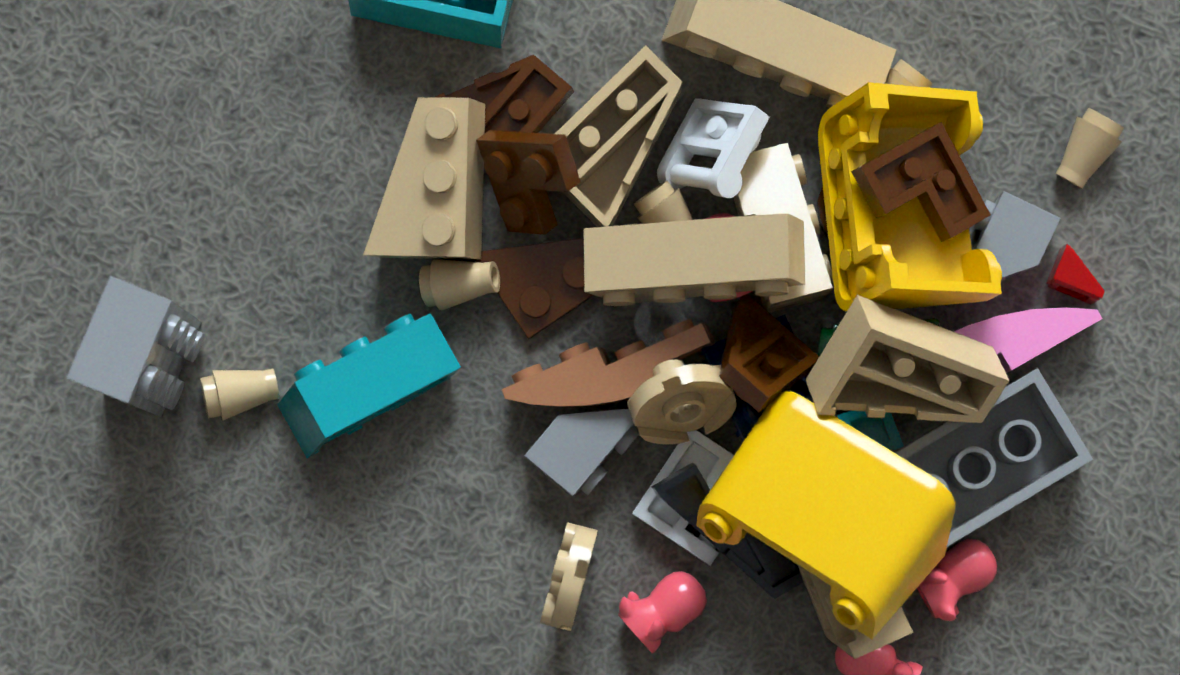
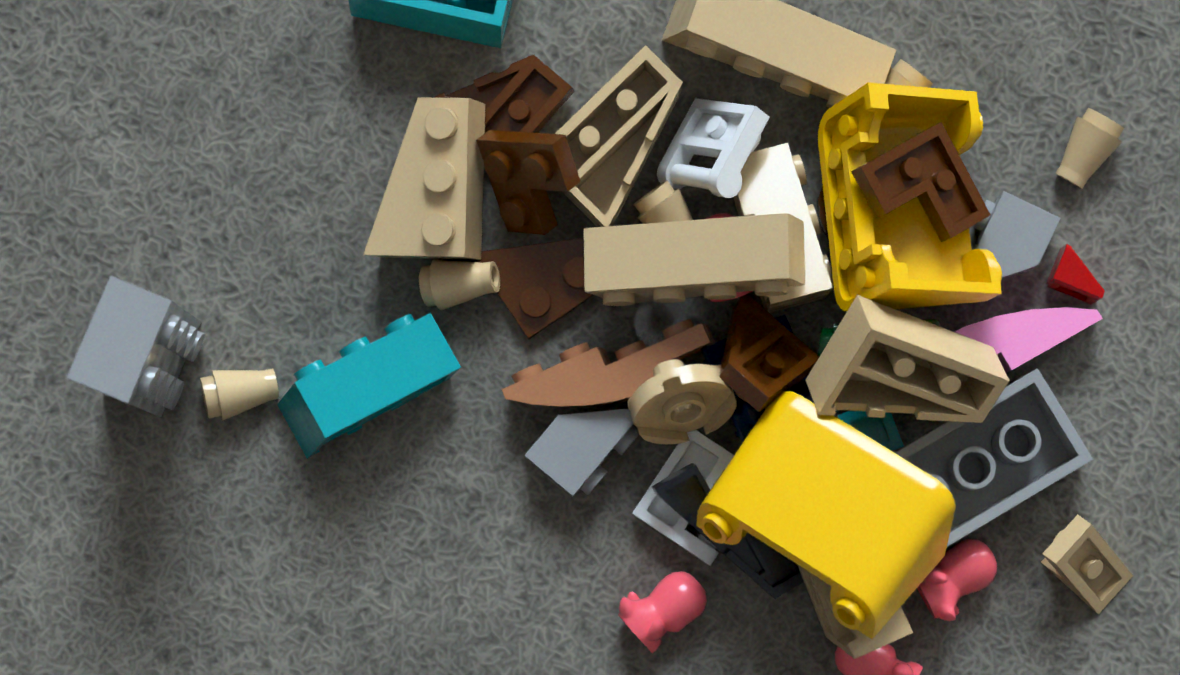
(569, 576): tan plate -> none
(1086, 564): none -> tan slope

